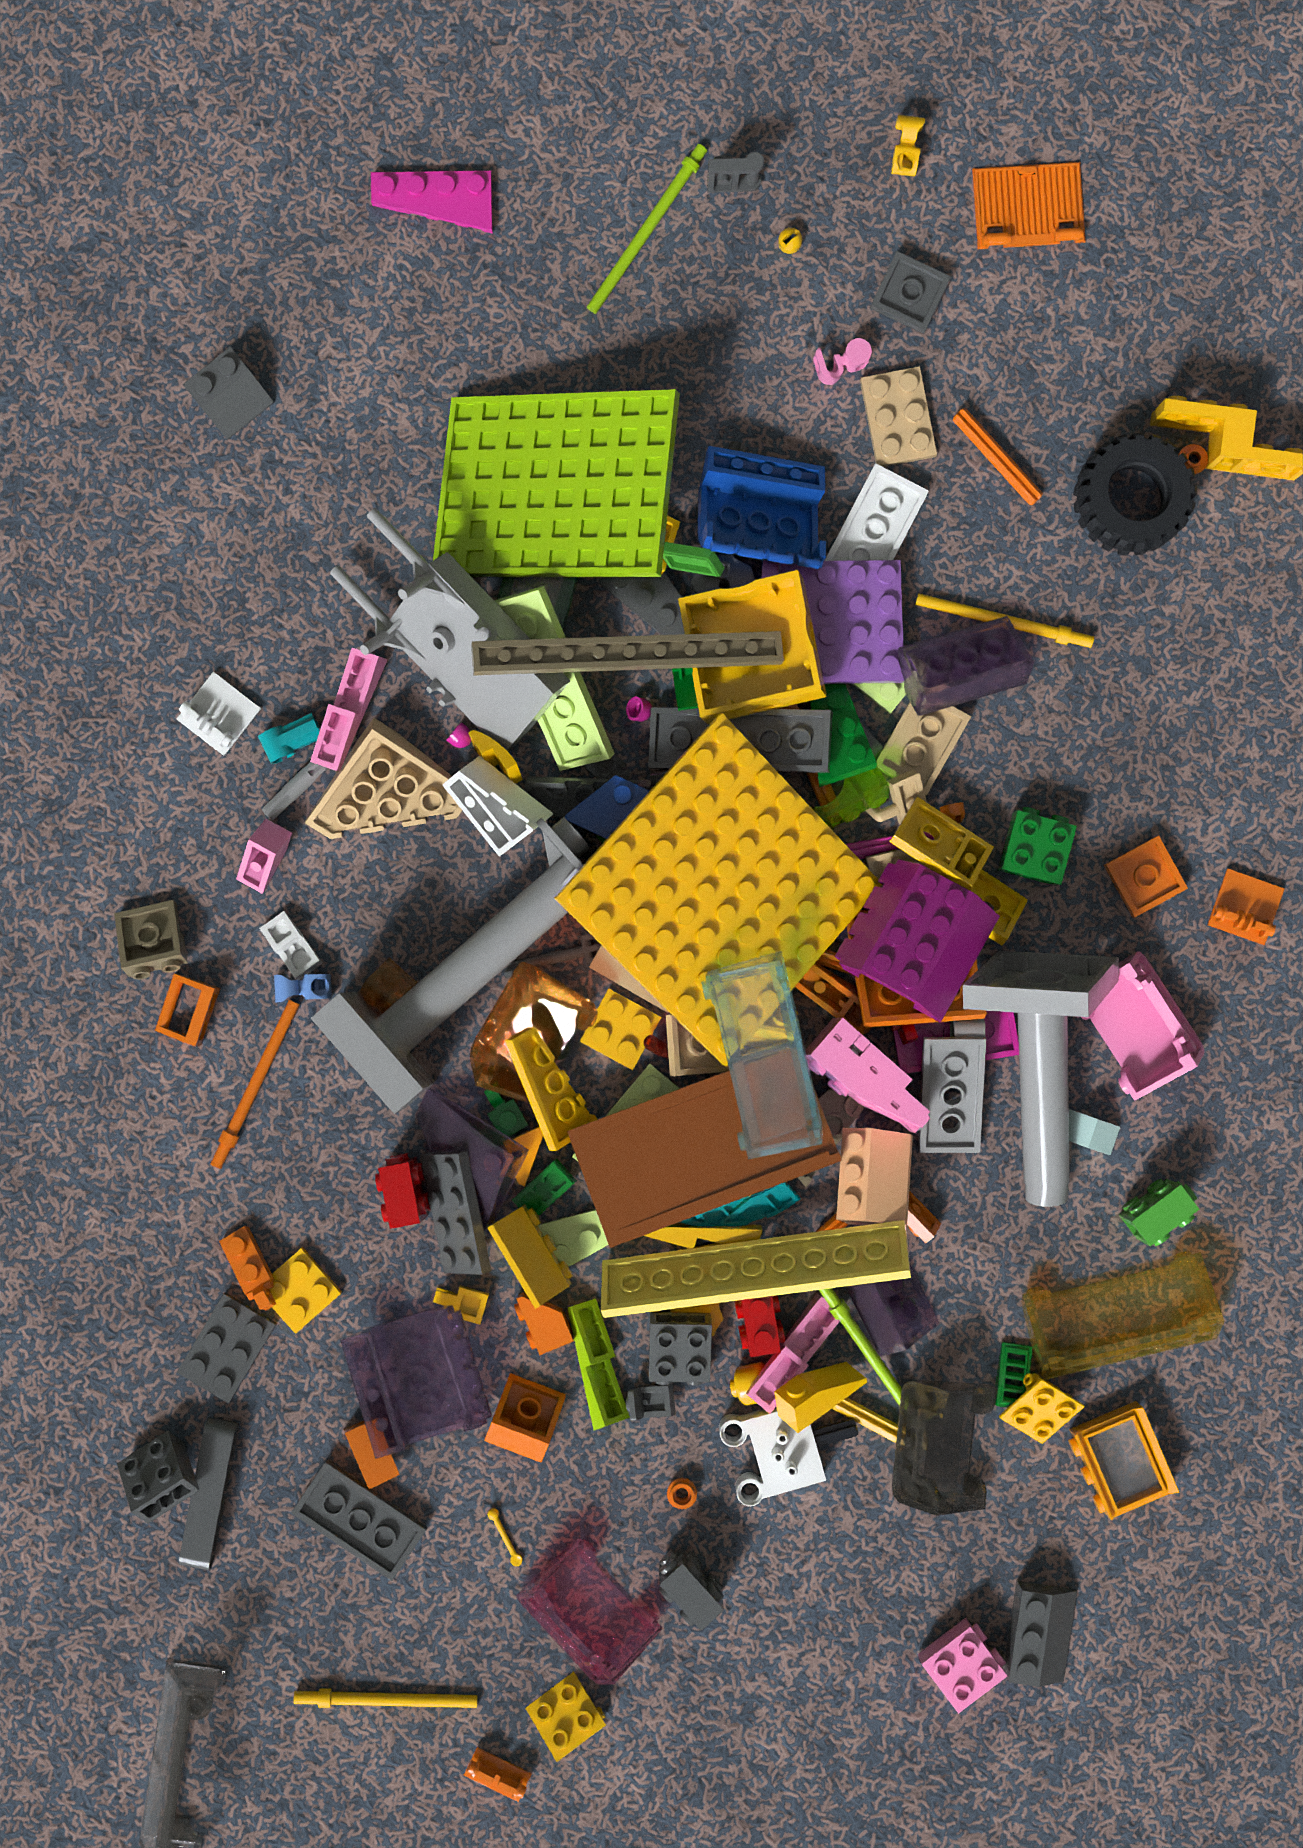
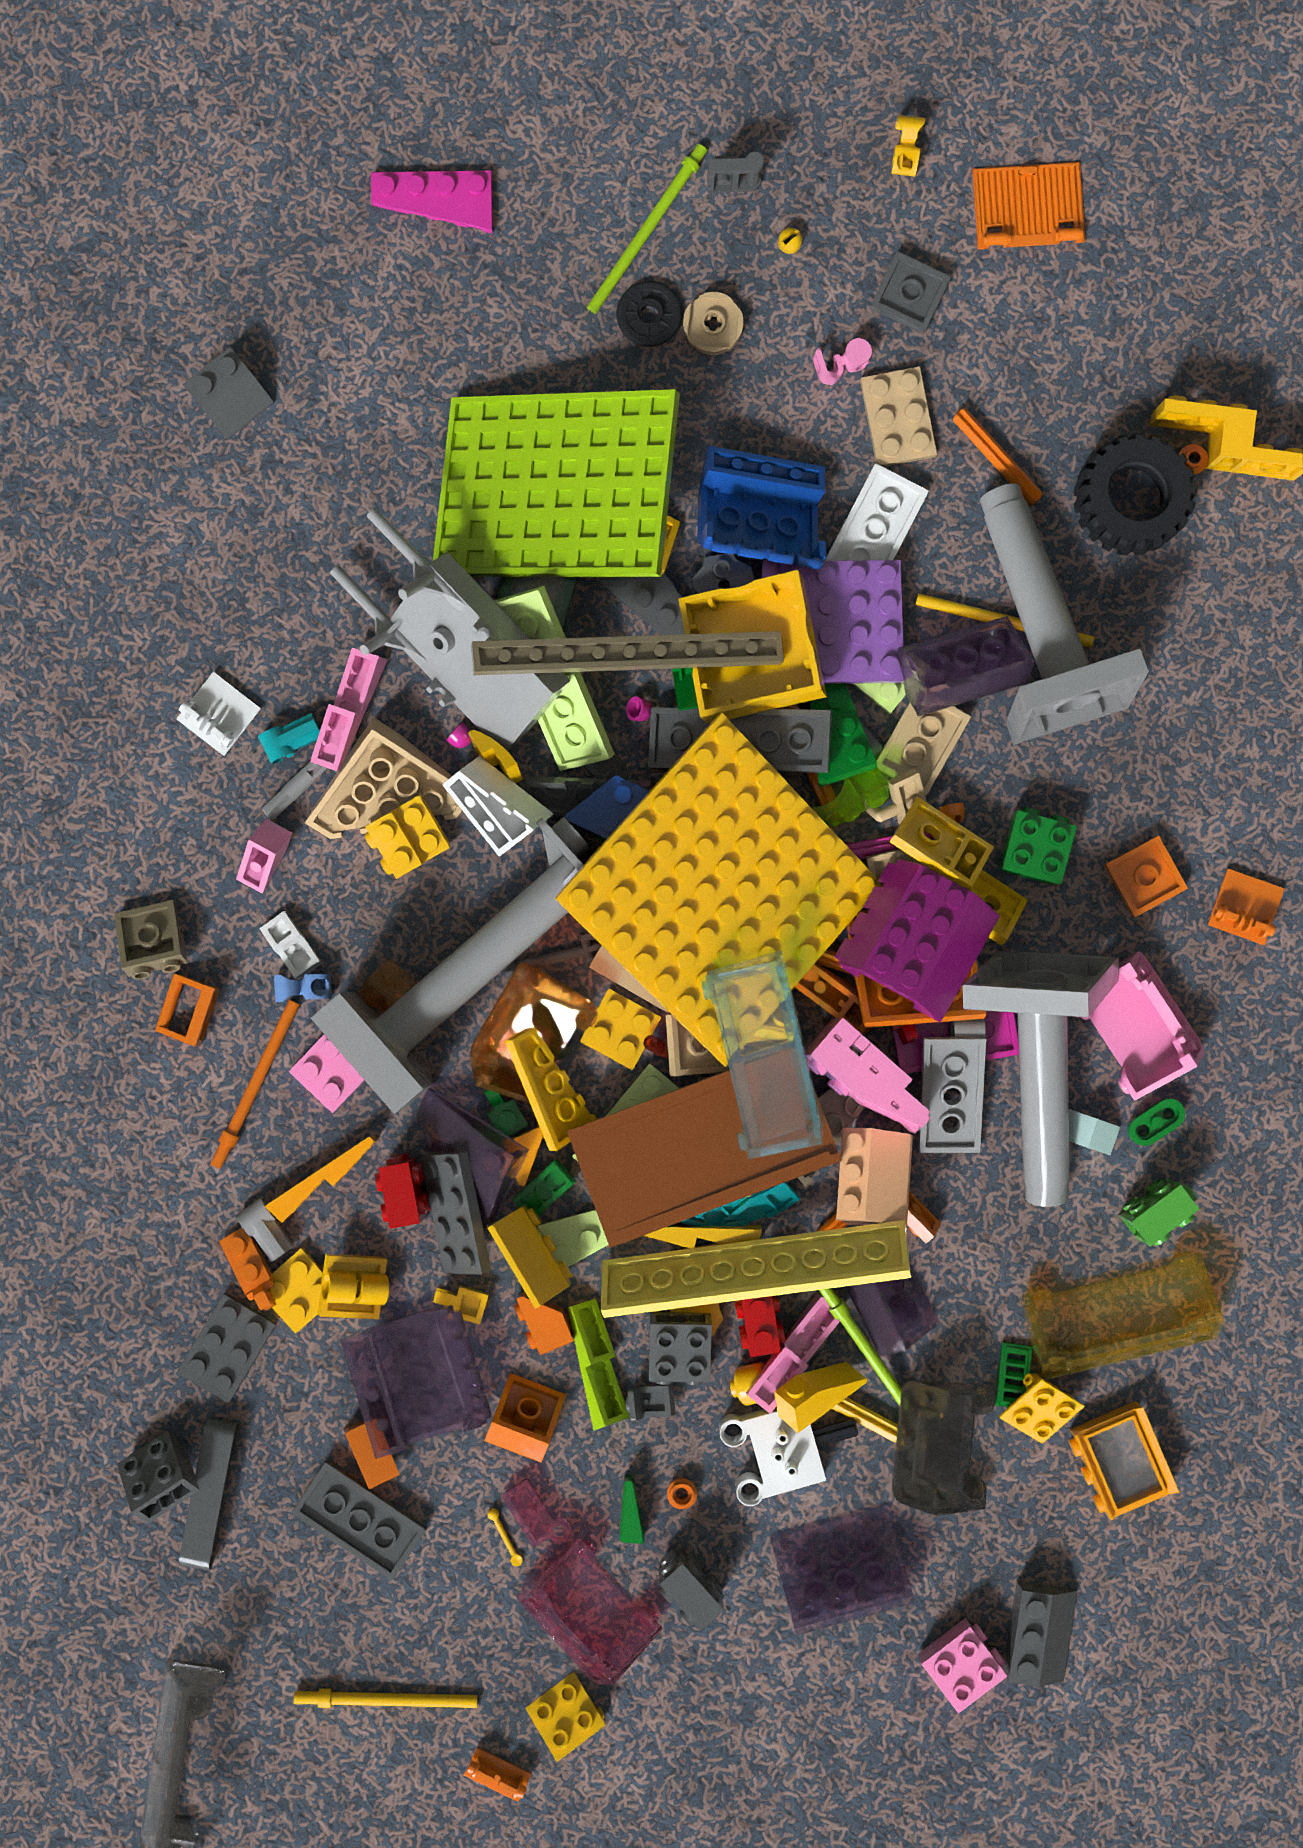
(263, 1226): none -> light grey piece
(327, 1074): none -> bright pink plate
(333, 1172): none -> light orange slope
(353, 1286): none -> yellow plate
(406, 837): none -> yellow plate
(533, 1514): none -> clear pink hinge
(631, 1523): none -> green slope
(649, 332): none -> black wheel
(692, 559): bright green tile -> none
(700, 311): none -> tan plate
(842, 1570): none -> clear purple slope
(1069, 686): none -> light grey piece
(1156, 1124): none -> green plate

